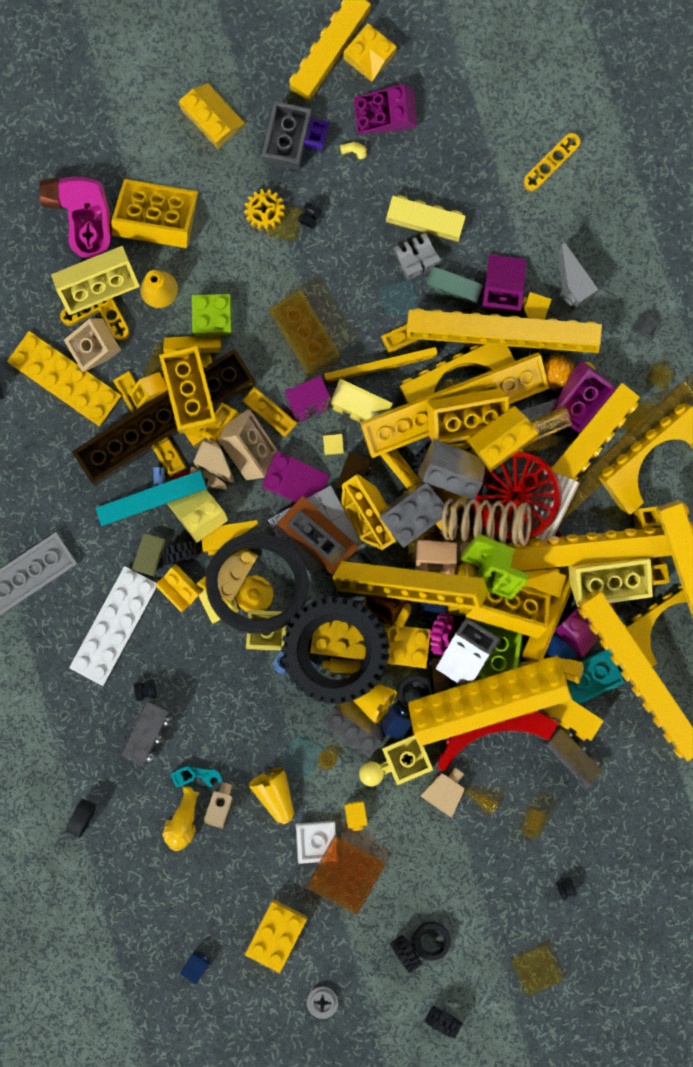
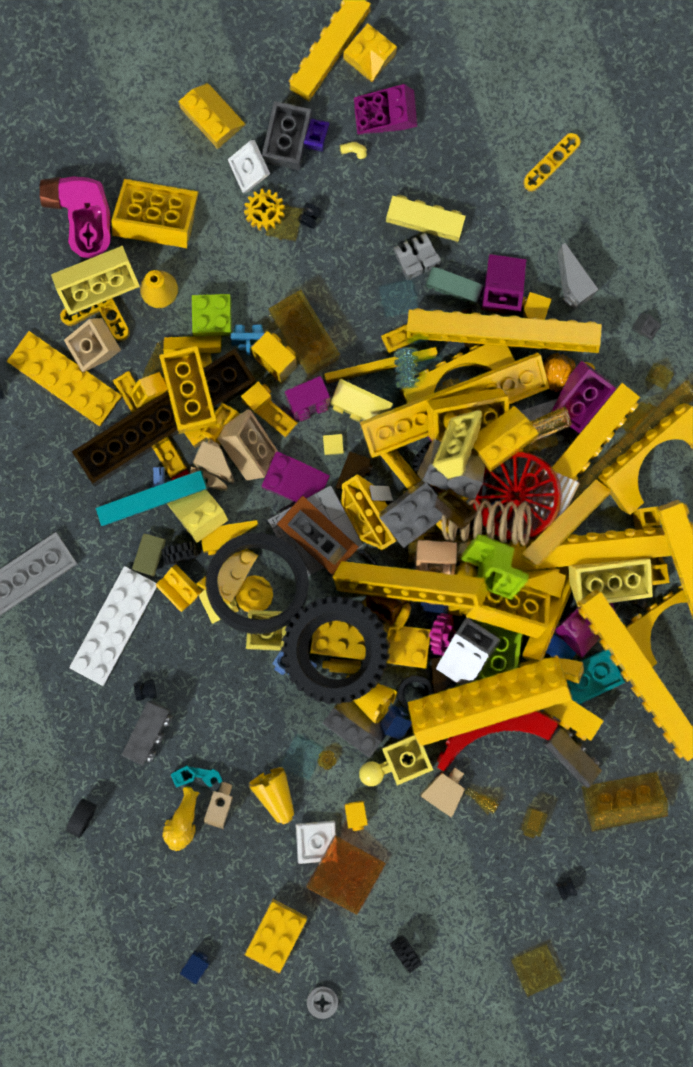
(246, 340): none -> dark azure hips
(248, 166): none -> white plate
(257, 396): none -> yellow brick
(274, 357): none -> yellow brick
(381, 493): none -> white sticker
(405, 368): none -> clear light blue piece
(432, 956): black tyre -> none
(443, 1022): black tyre -> none
(455, 508): none -> dark brown slope
(458, 444): none -> light yellow slope
(565, 524): none -> yellow tile
(625, 801): none -> clear yellow slope

